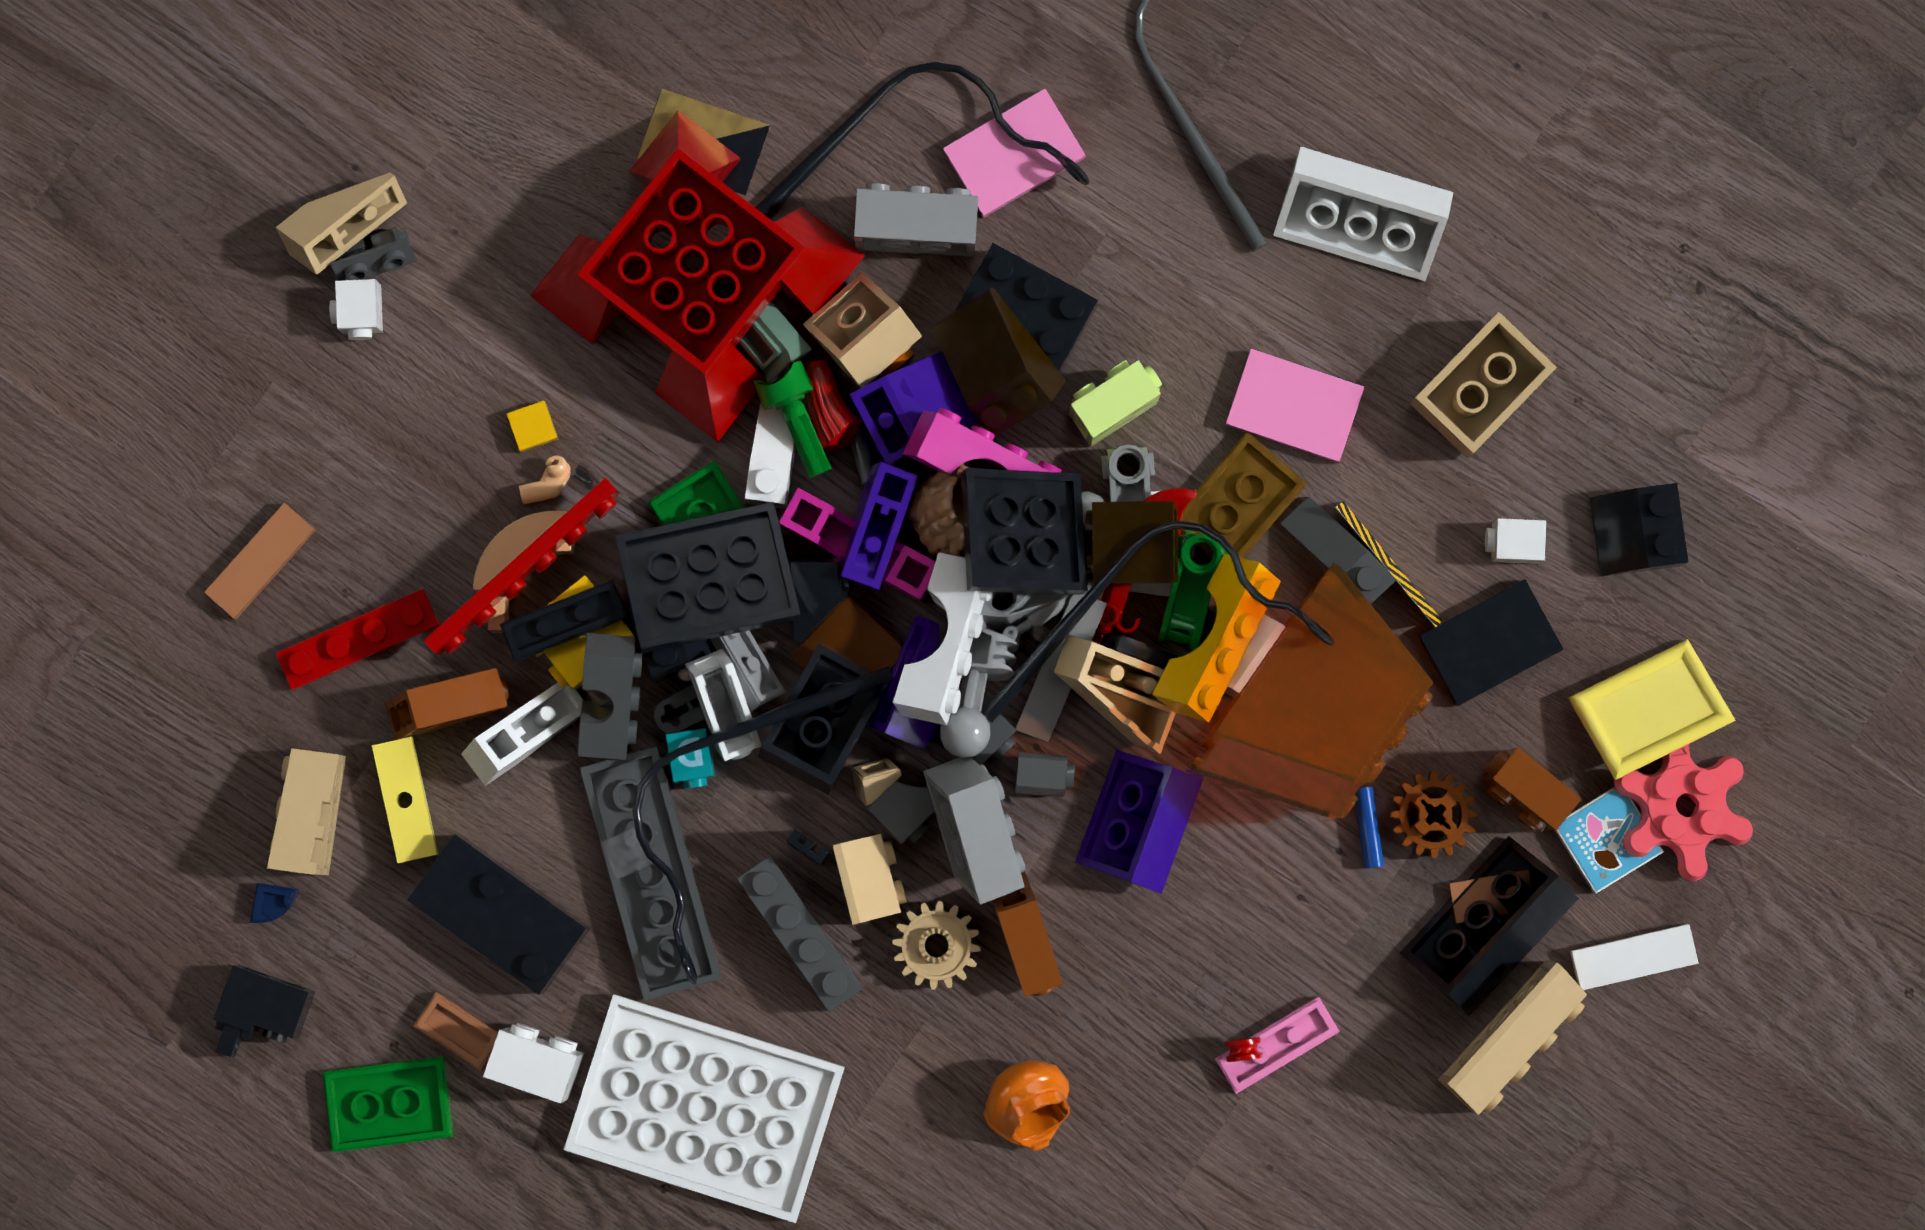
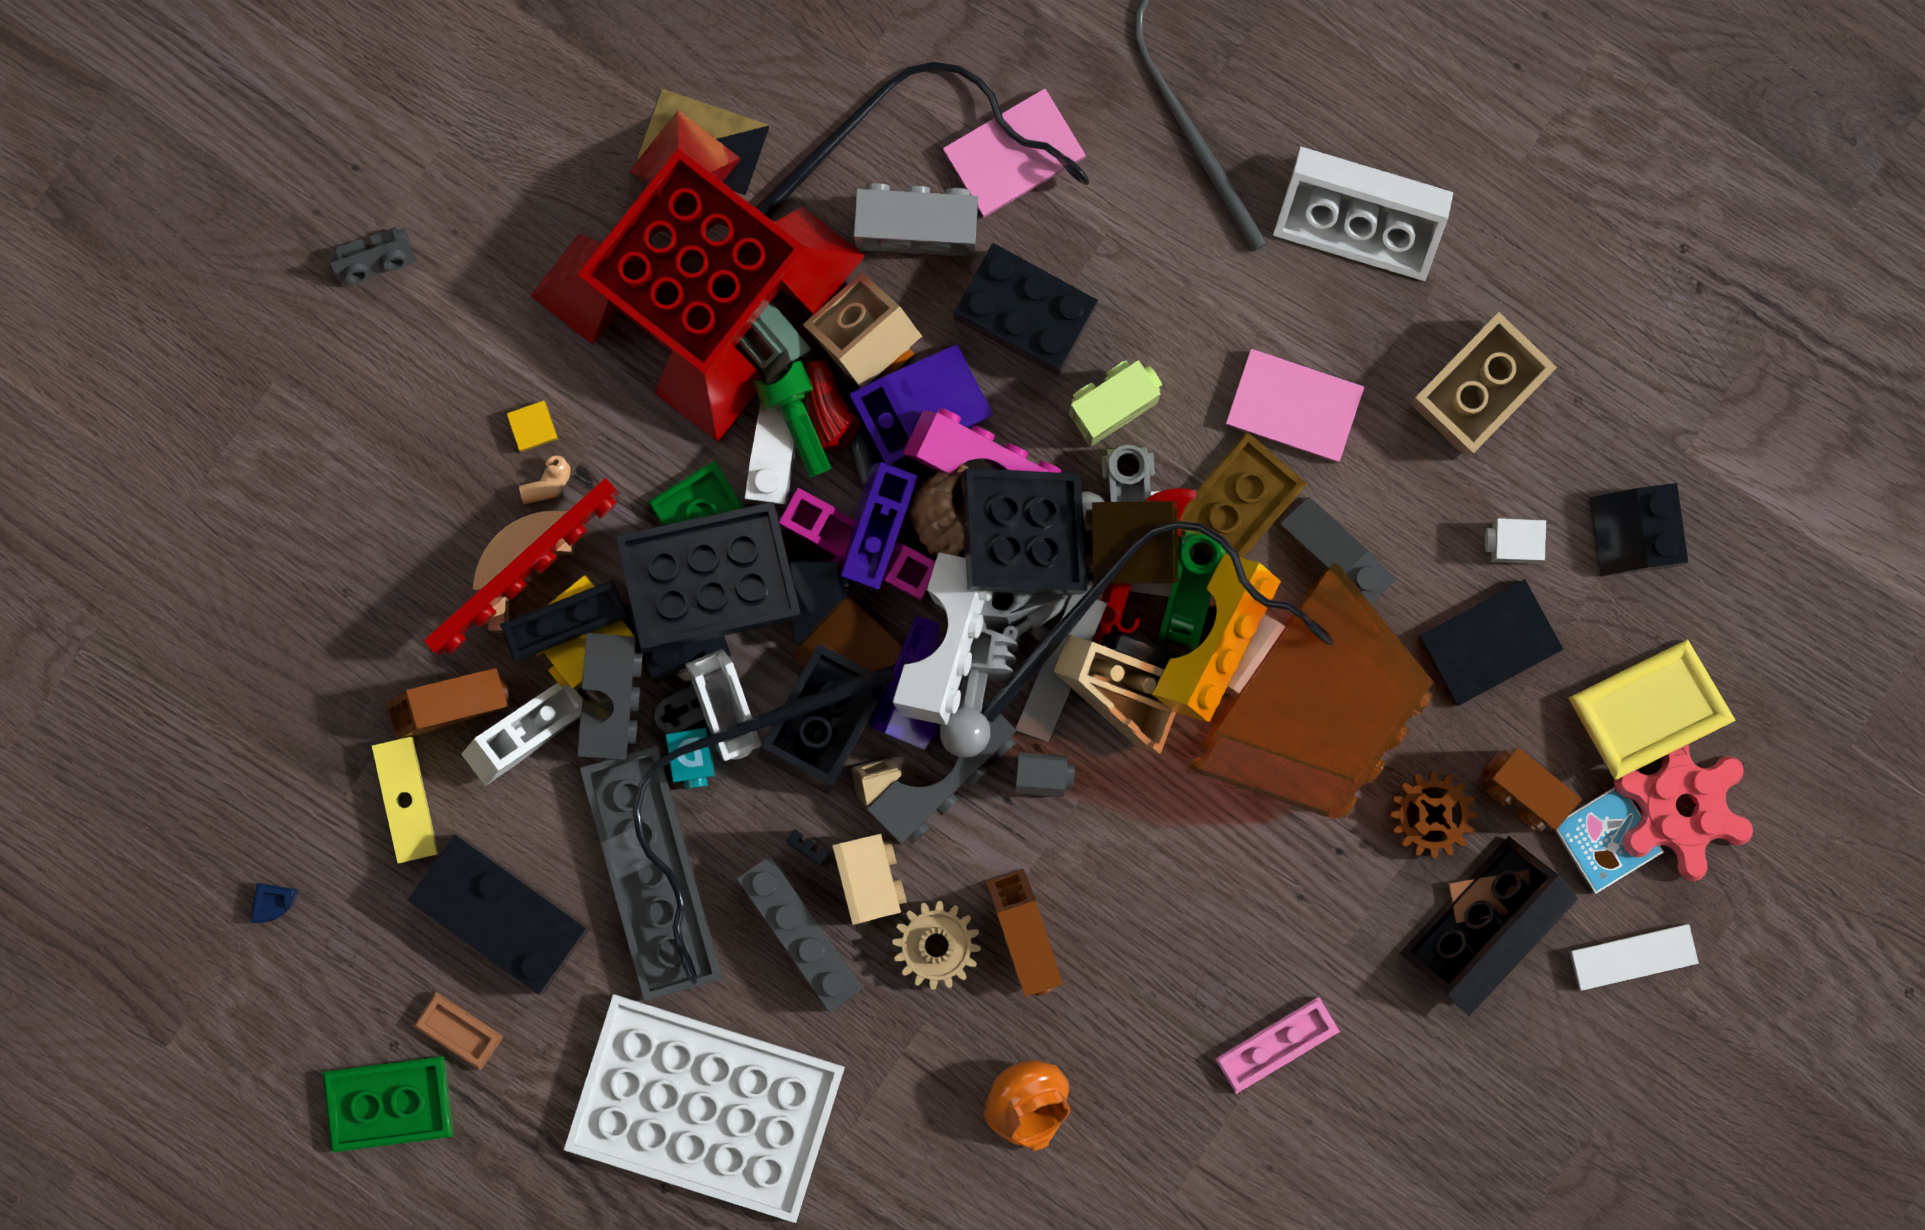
(258, 1001): black hinge -> none
(260, 561): nougat tile -> none
(307, 812): tan wedge -> none
(338, 221): tan slope -> none
(357, 308): white brick -> none
(358, 639): red plate -> none
(534, 1063): white brick -> none
(752, 668): light grey tile -> none
(975, 828): light grey brick -> none
(996, 363): dark brown slope -> none
(1139, 821): dark purple slope -> none
(1243, 1049): red bush -> none
(1368, 828): blue piece -> none
(1389, 564): sticker -> none
(1513, 1037): tan slope -> none

